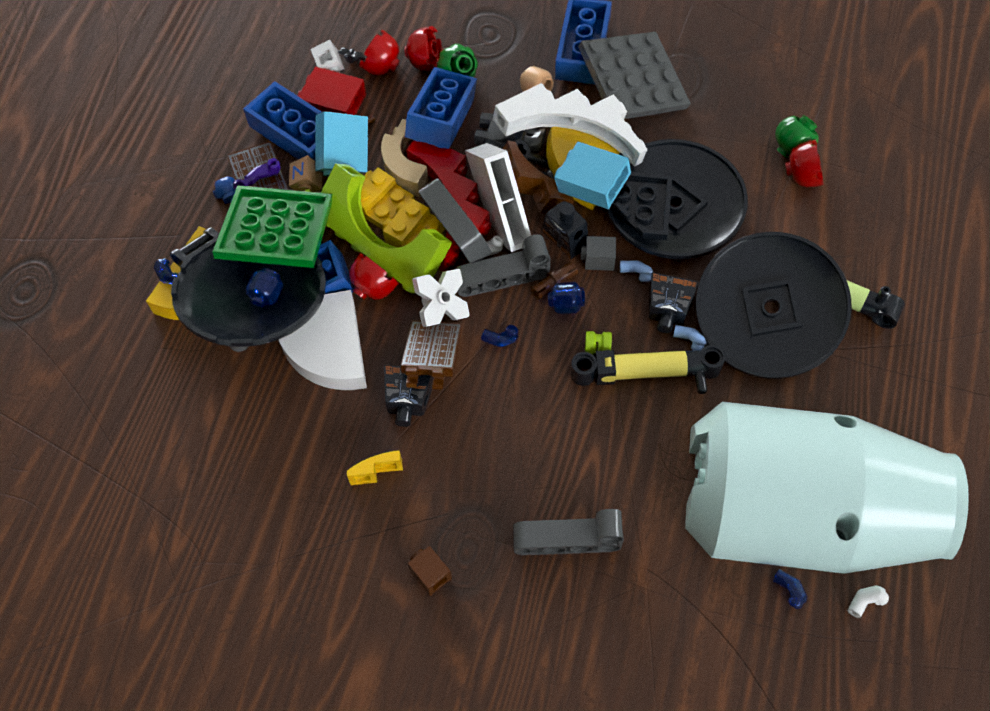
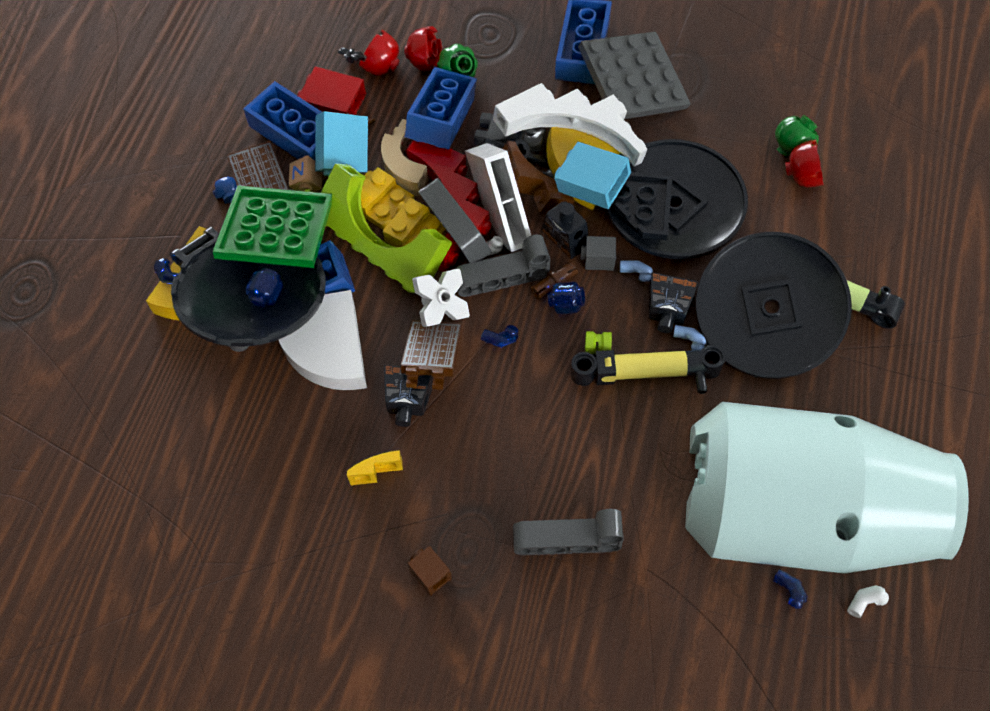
(266, 170): dark purple arm -> none
(330, 60): white brick -> none
(370, 279): red cylinder -> none
(533, 76): light nougat head -> none

